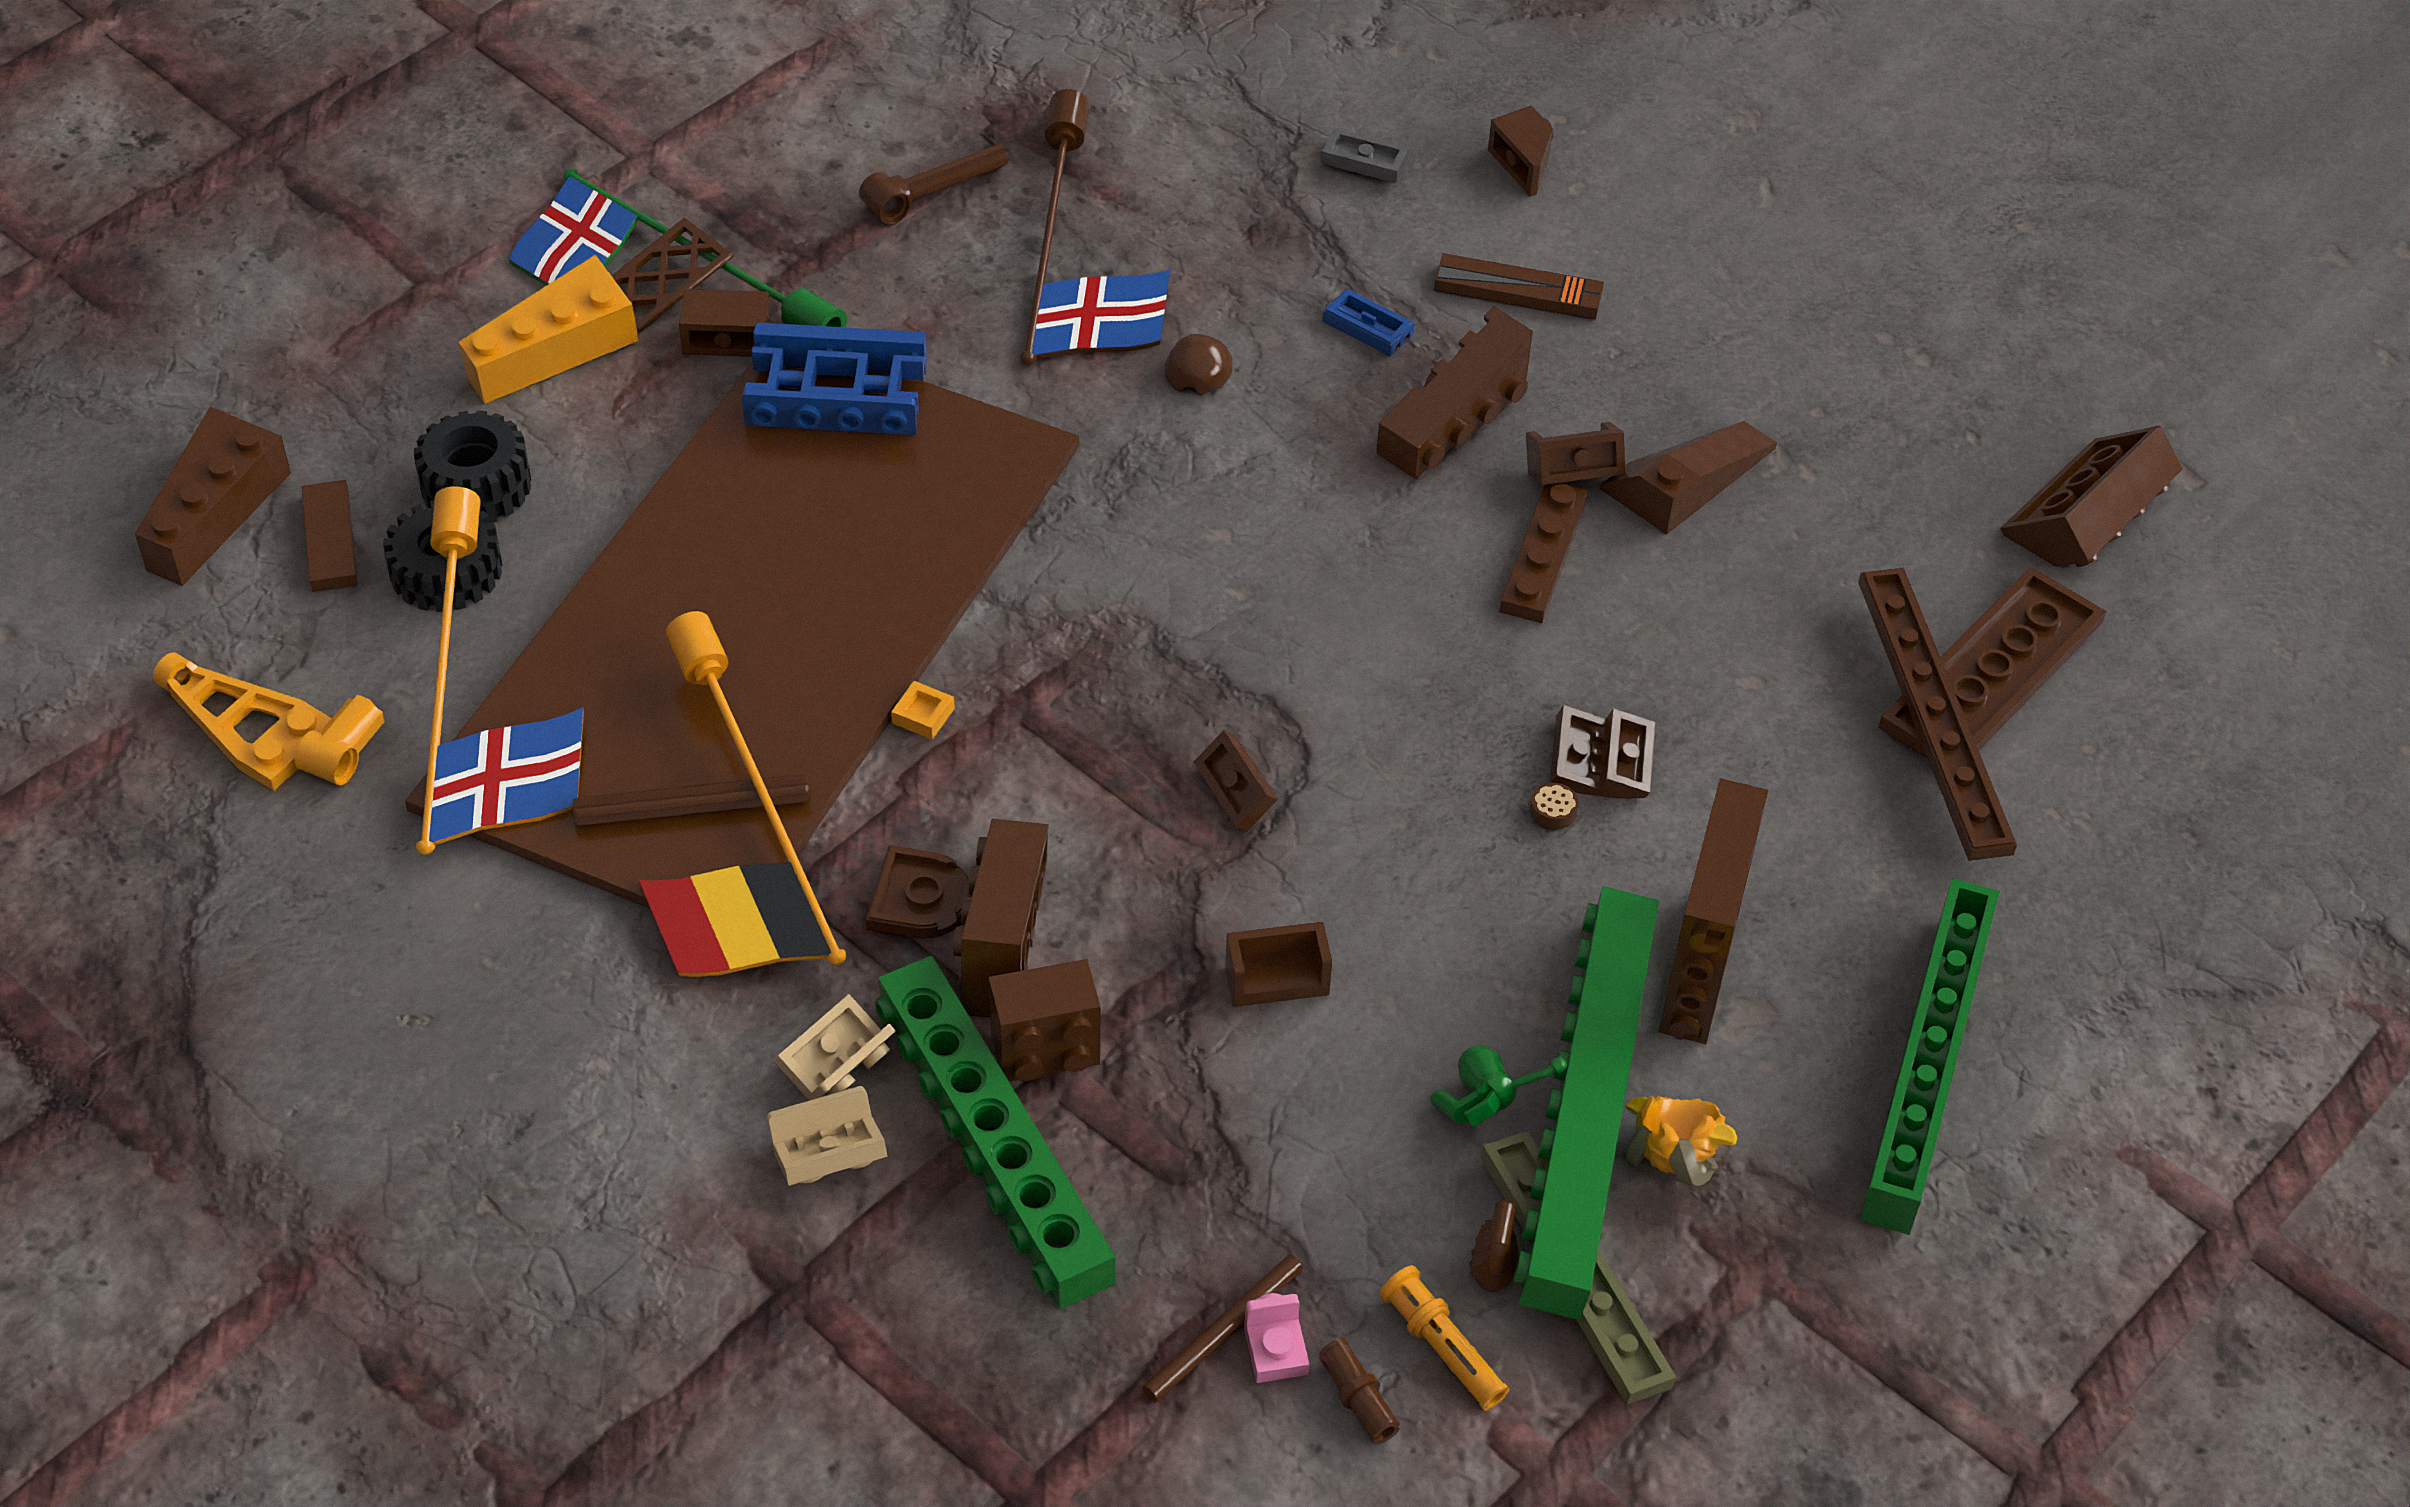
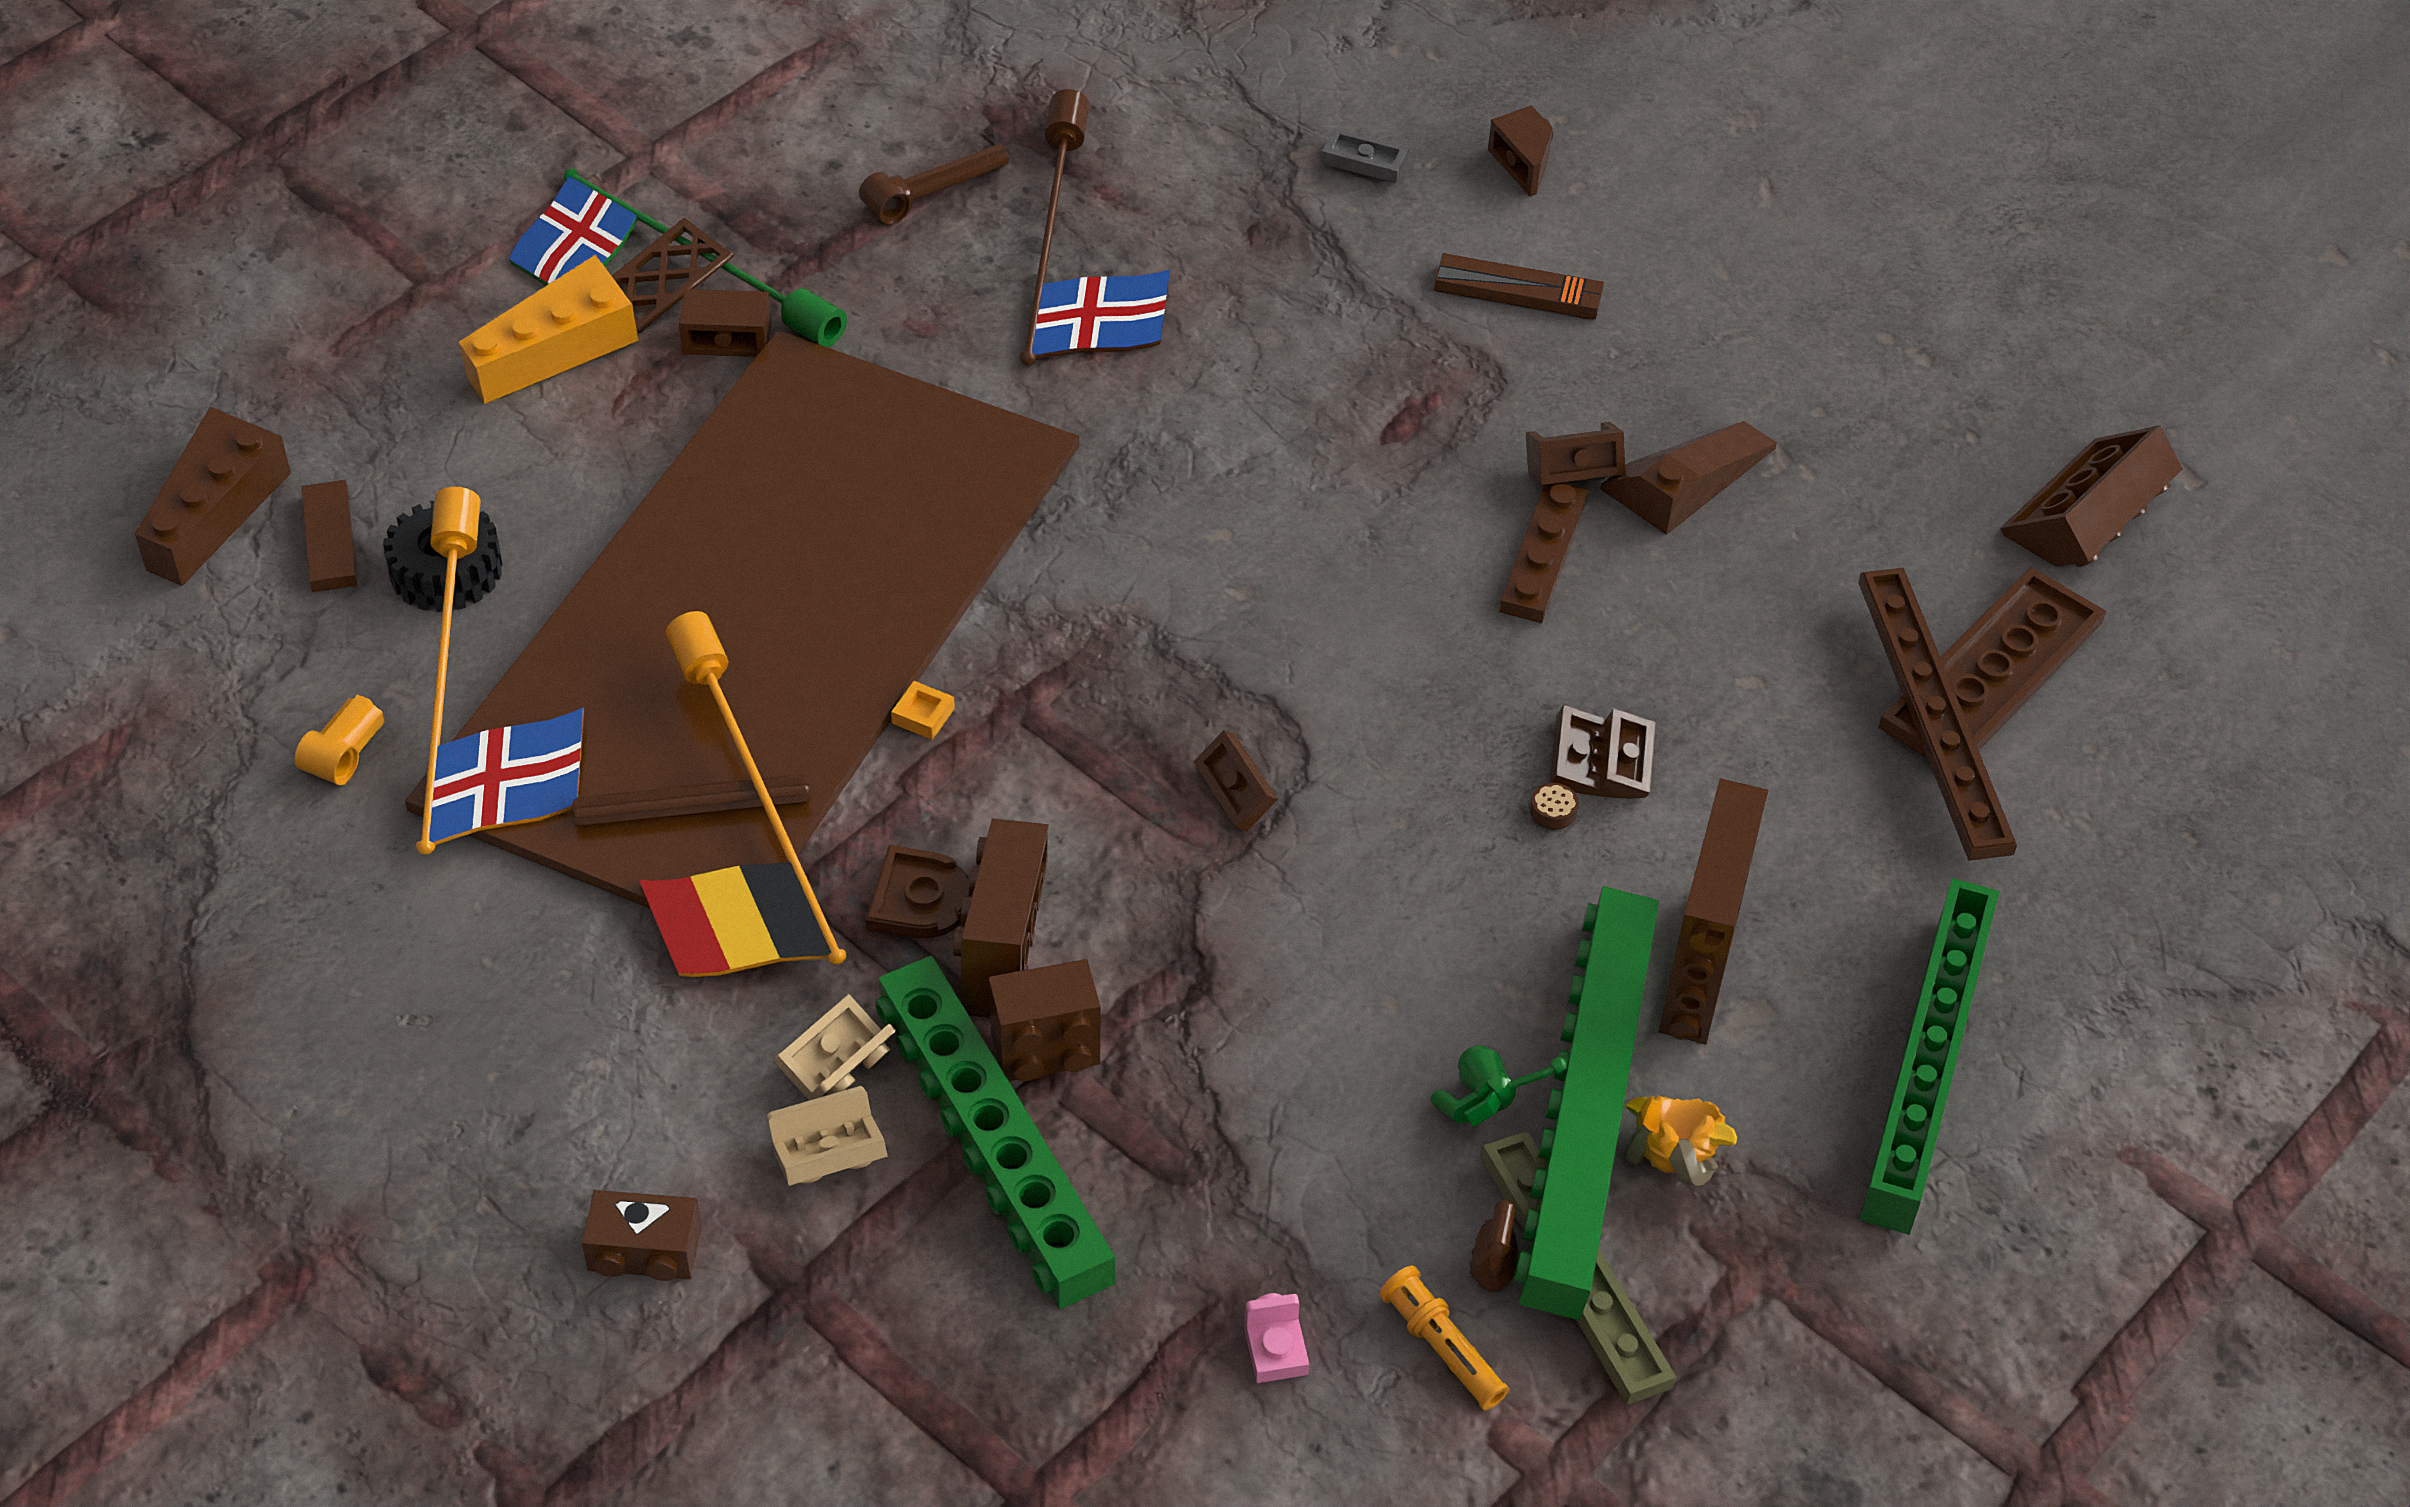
(272, 755): light orange plate -> none
(478, 455): black tyre -> none
(641, 1235): none -> reddish brown brick
(835, 353): blue fence -> none
(1198, 363): reddish brown hair -> none
(1219, 1330): reddish brown bar -> none
(1278, 964): reddish brown panel -> none
(1359, 1391): reddish brown pin -> none
(1365, 325): blue tile -> none
(1458, 396): reddish brown wedge -> none

